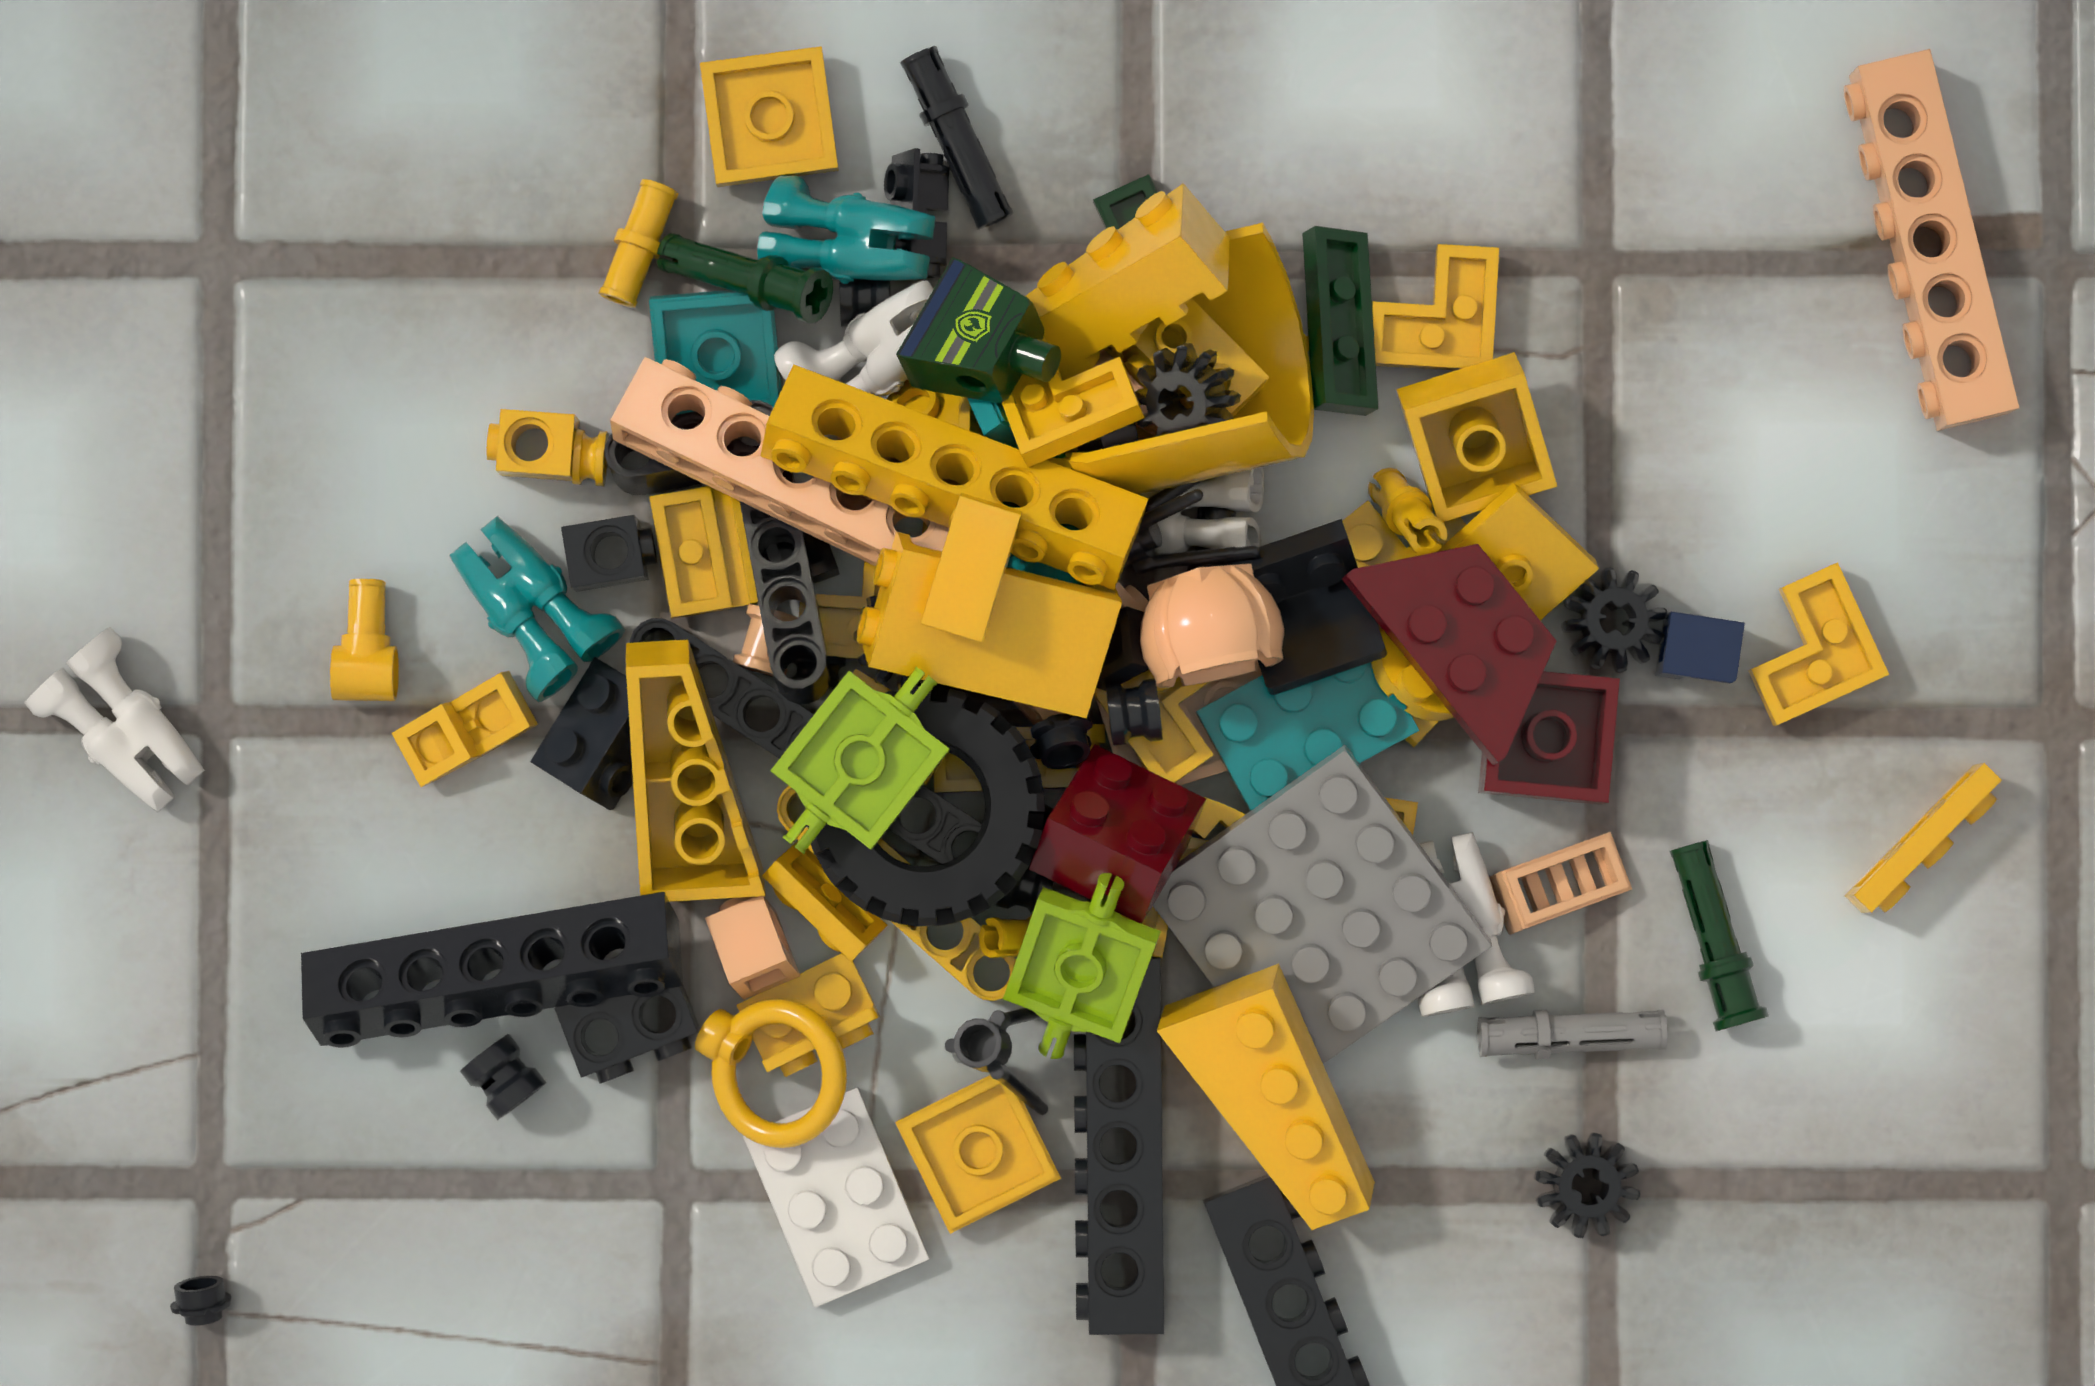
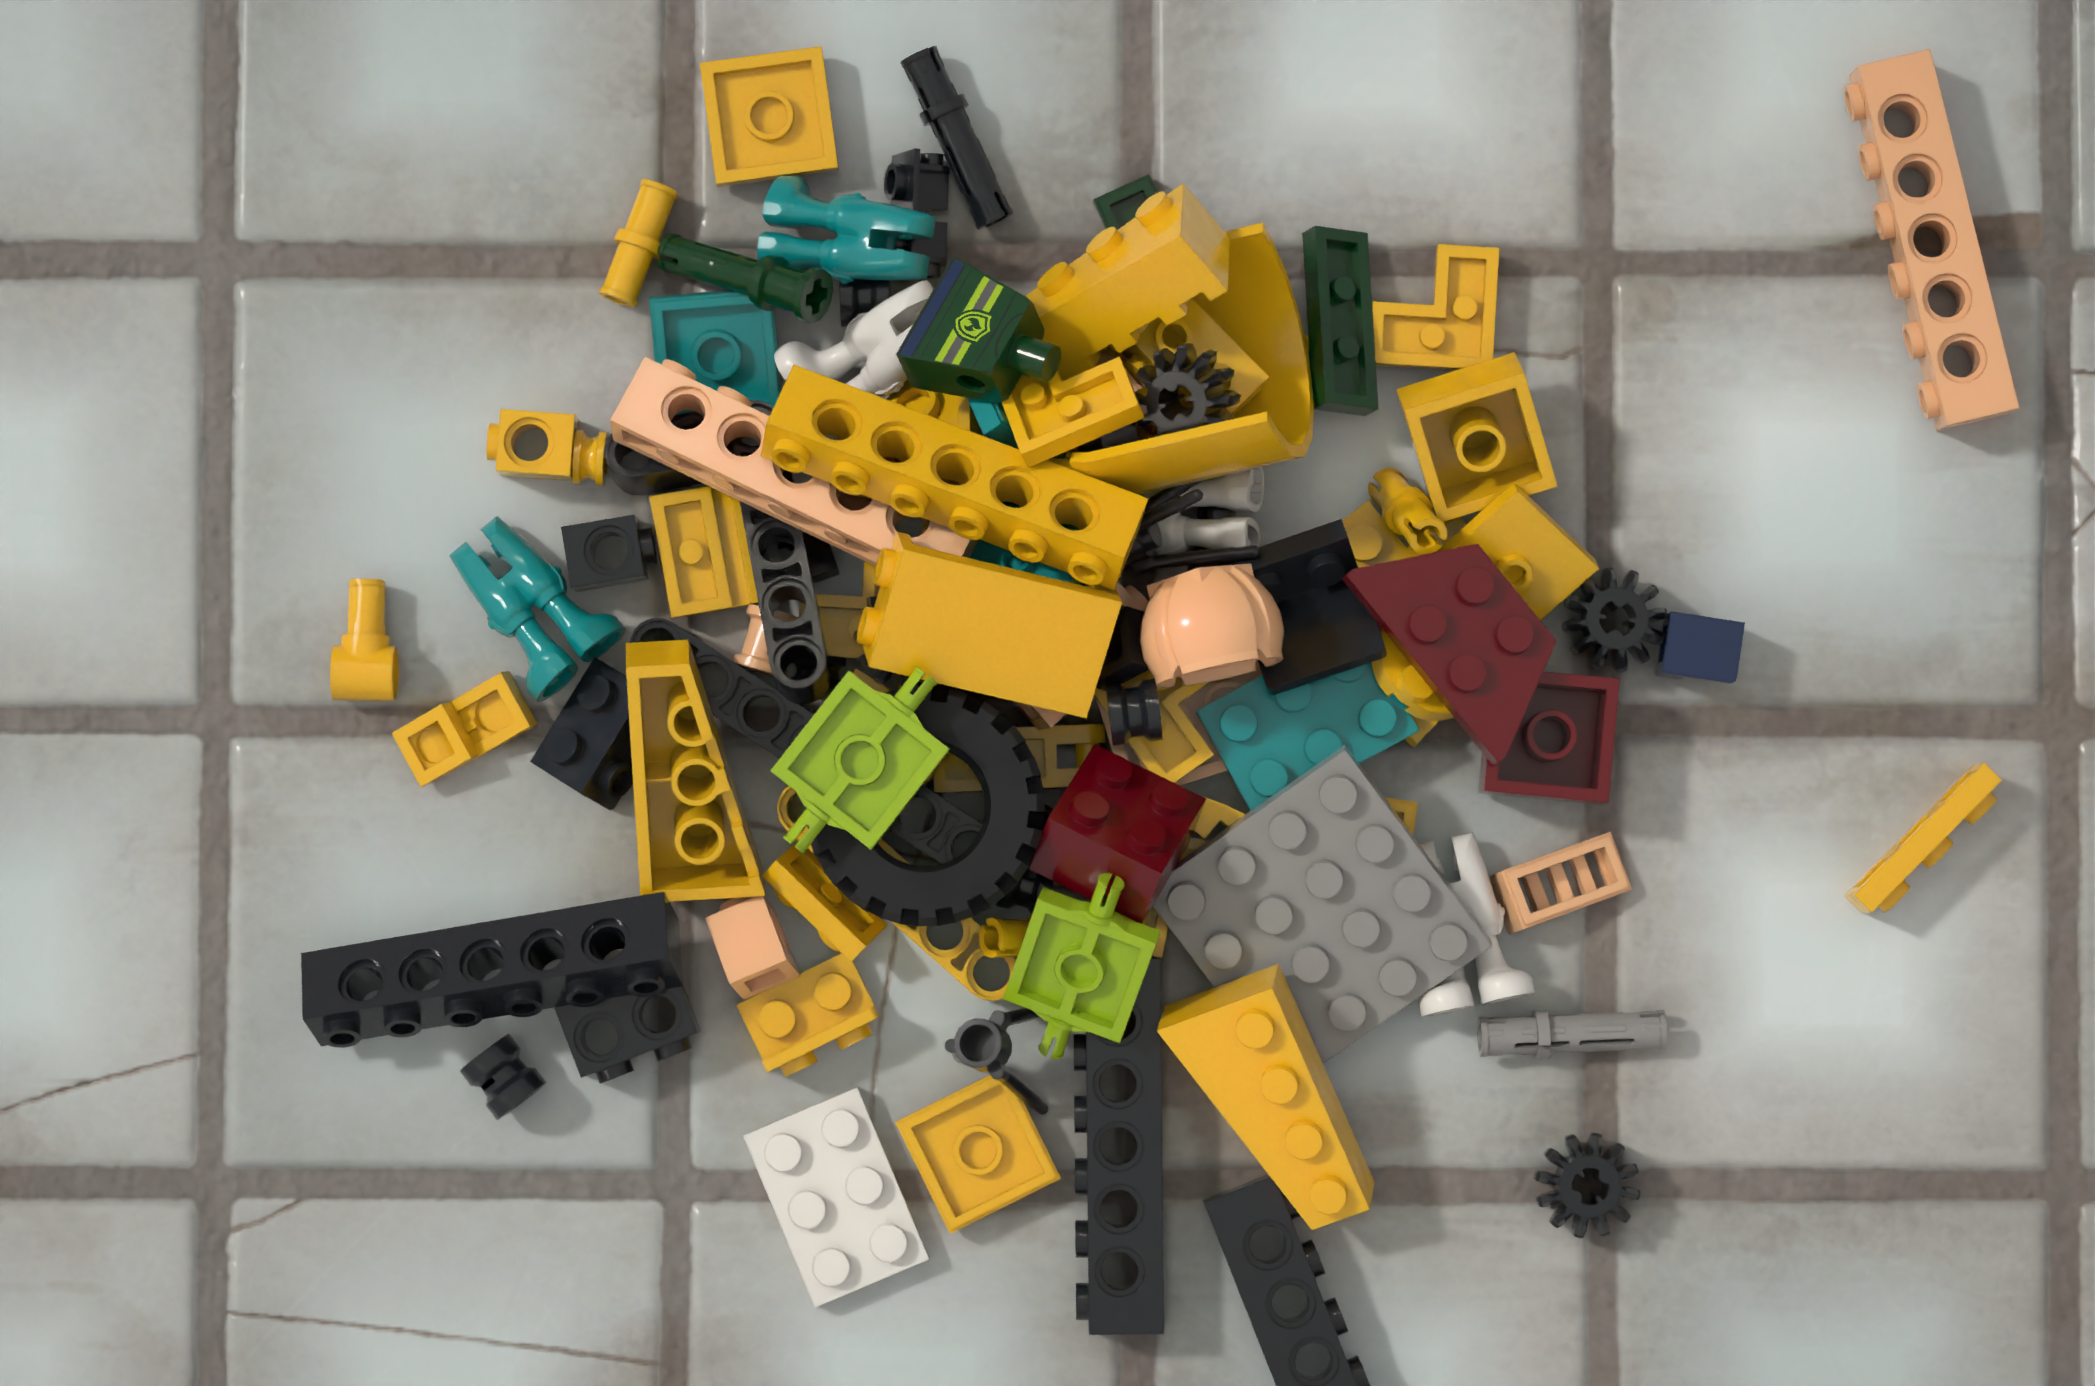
(138, 727): white piece -> none
(200, 1299): black plate -> none
(727, 1040): yellow piece -> none
(971, 567): yellow slope -> none
(1061, 740): black plate -> none
(1724, 964): dark green pin -> none
(1835, 652): yellow plate -> none

